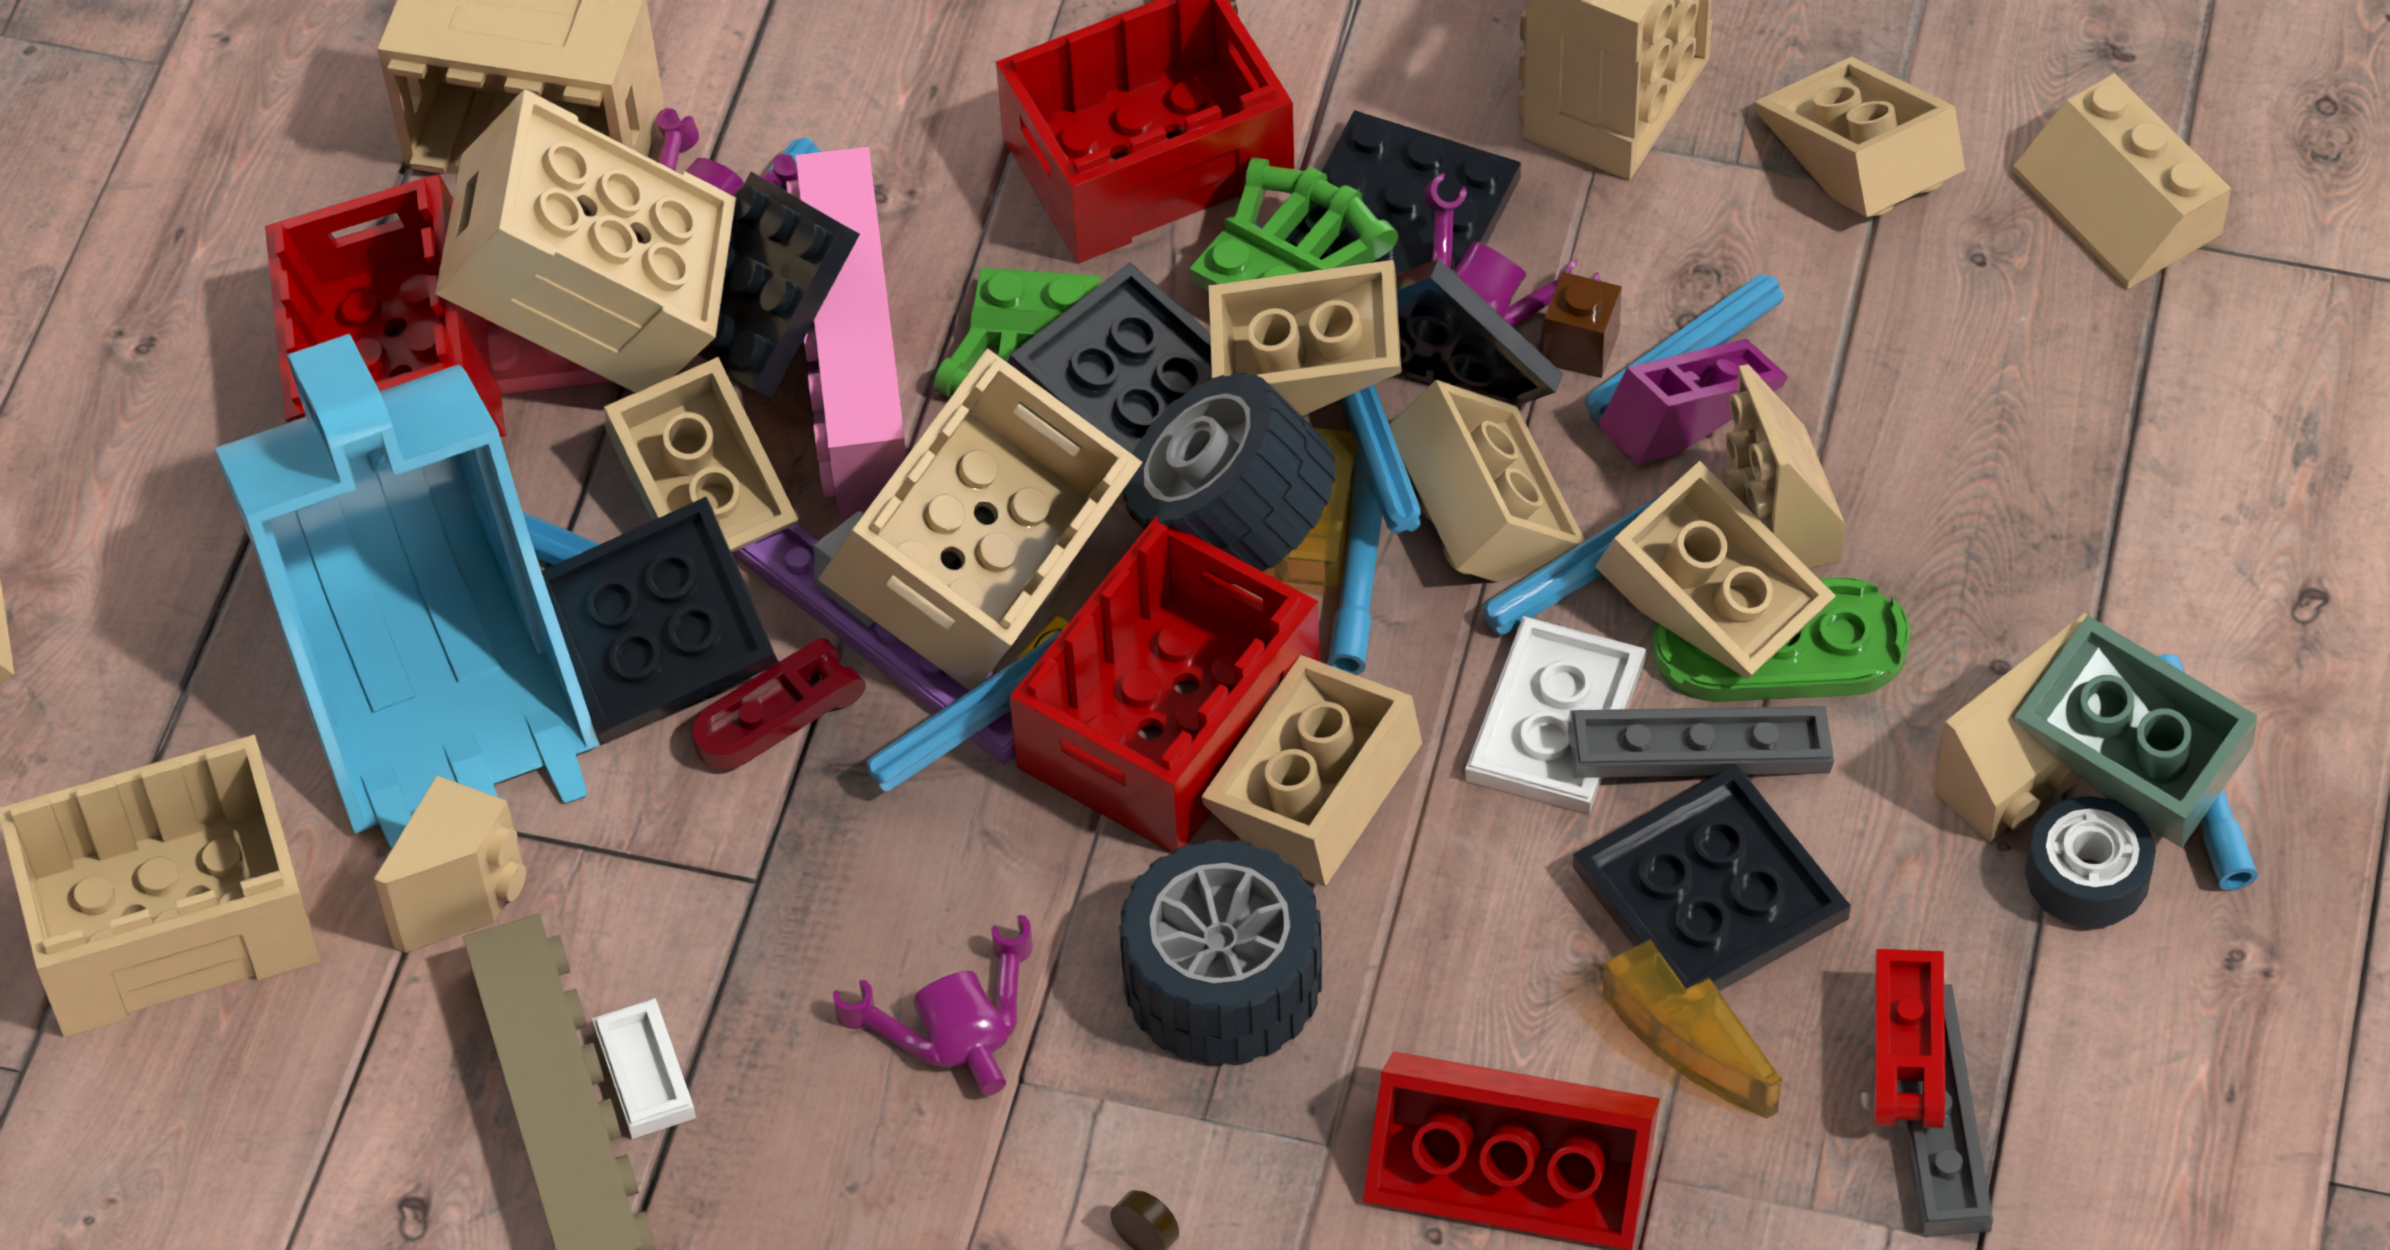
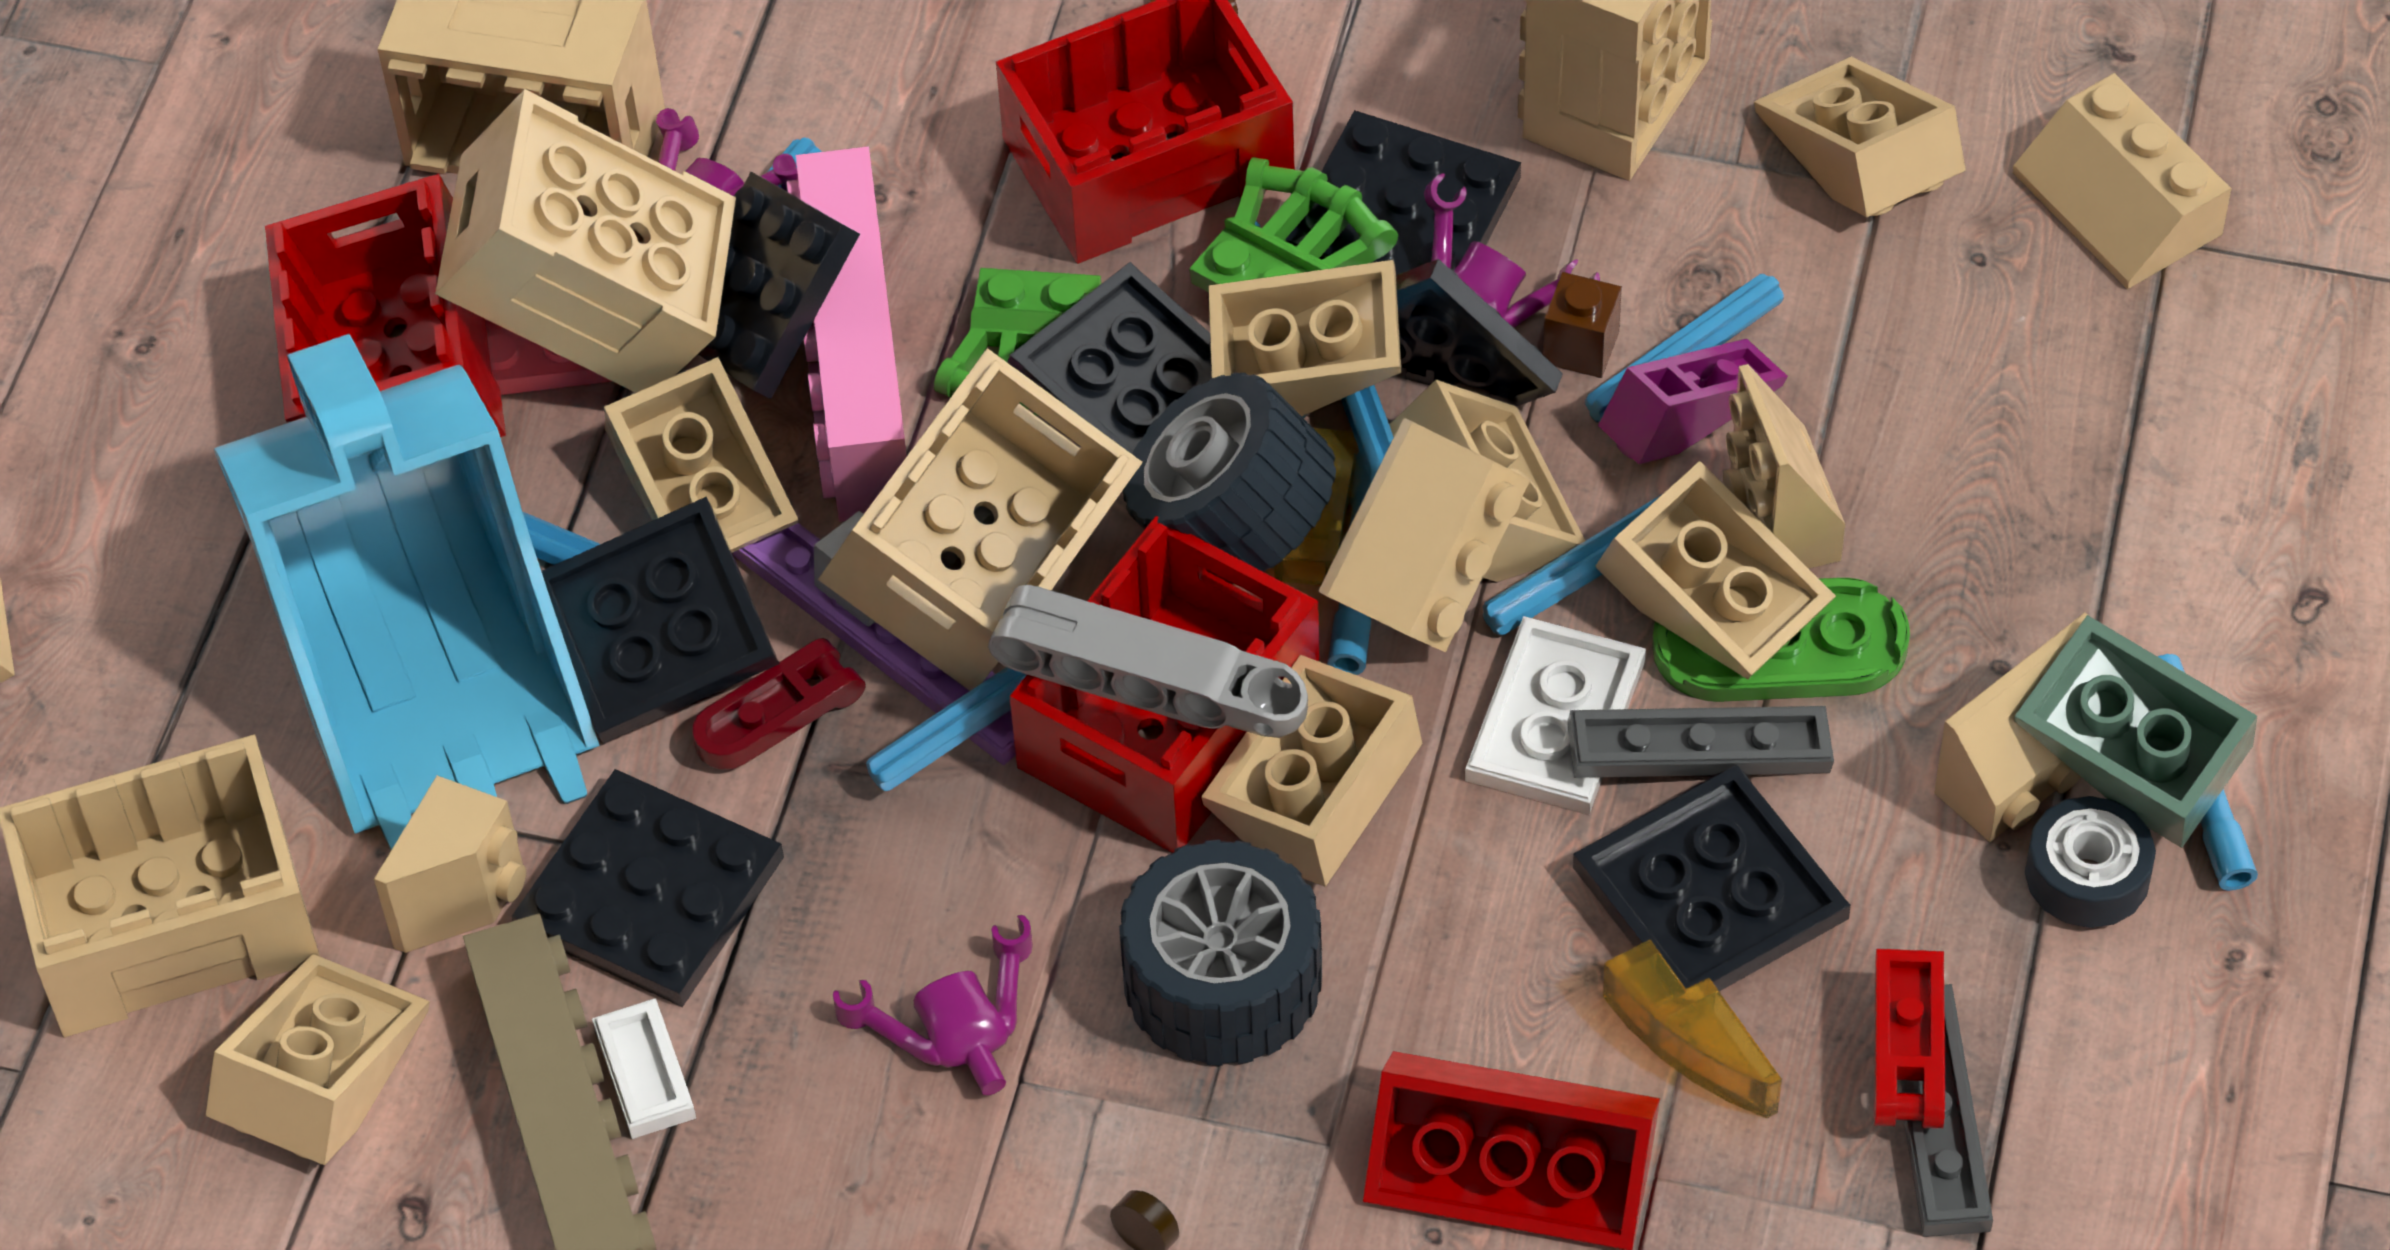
(313, 1058): none -> tan slope
(650, 886): none -> black plate
(1146, 664): none -> light grey piece
(1424, 535): none -> tan slope

